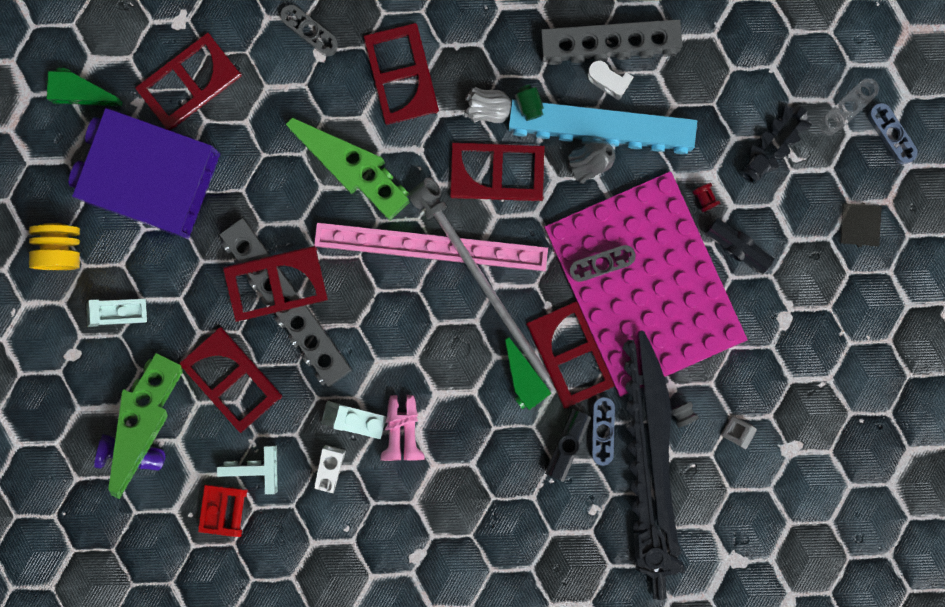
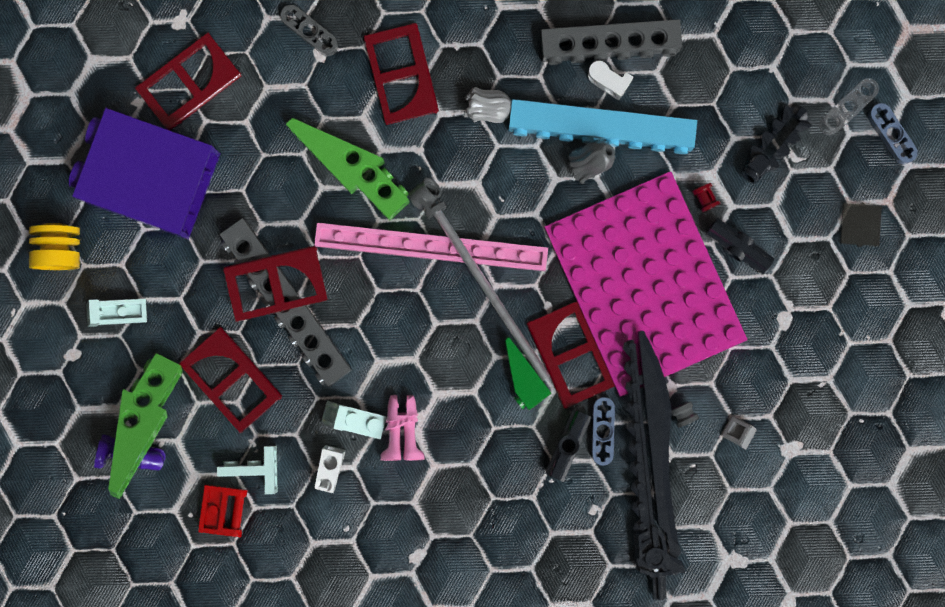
(69, 88): green slope -> none
(466, 188): dark red window -> none
(529, 102): dark green brick -> none
(616, 252): dark grey beam -> none

